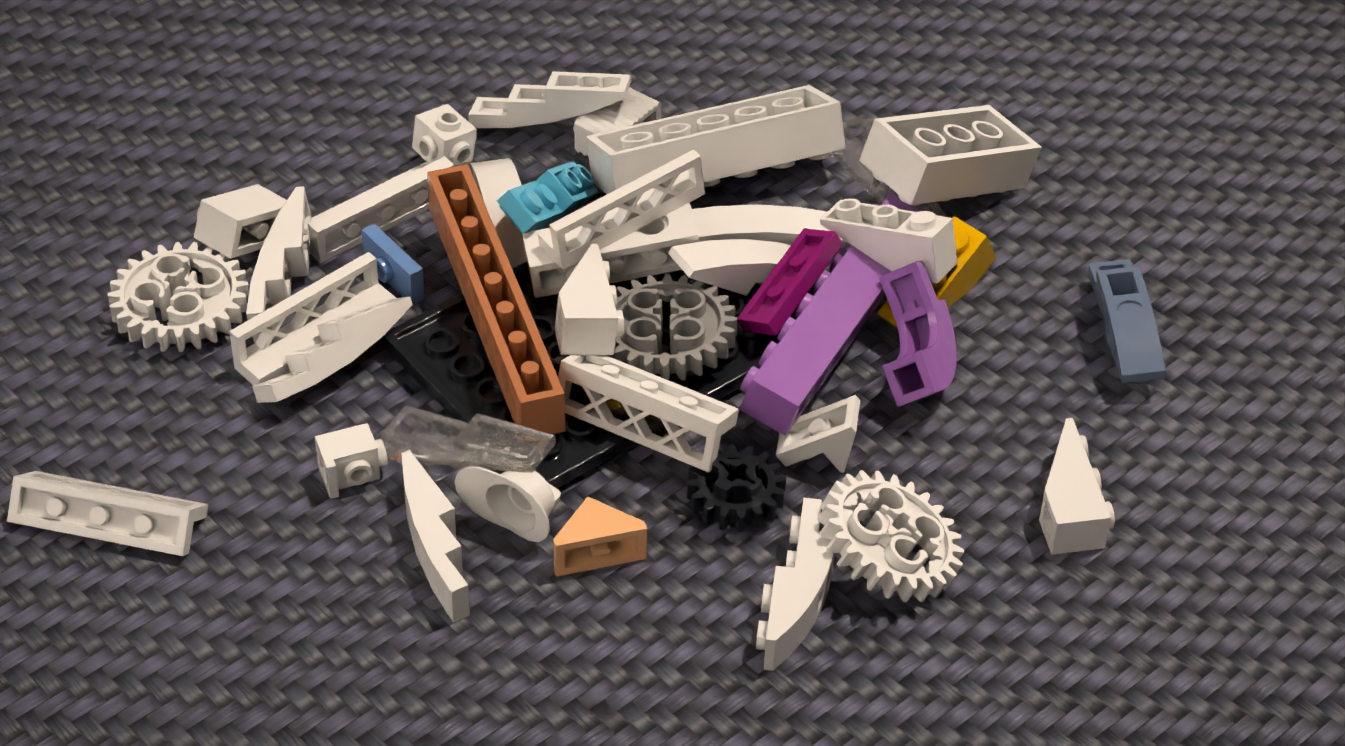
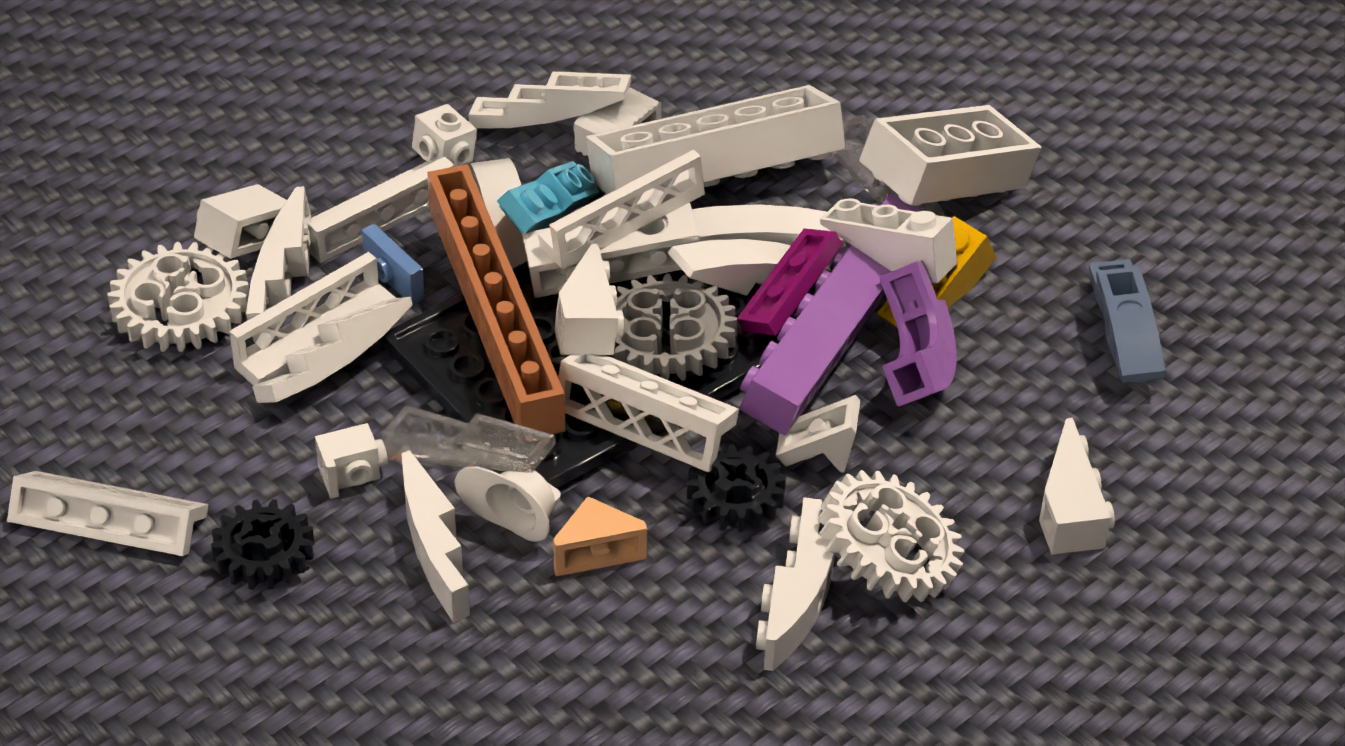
(262, 544): none -> black gear

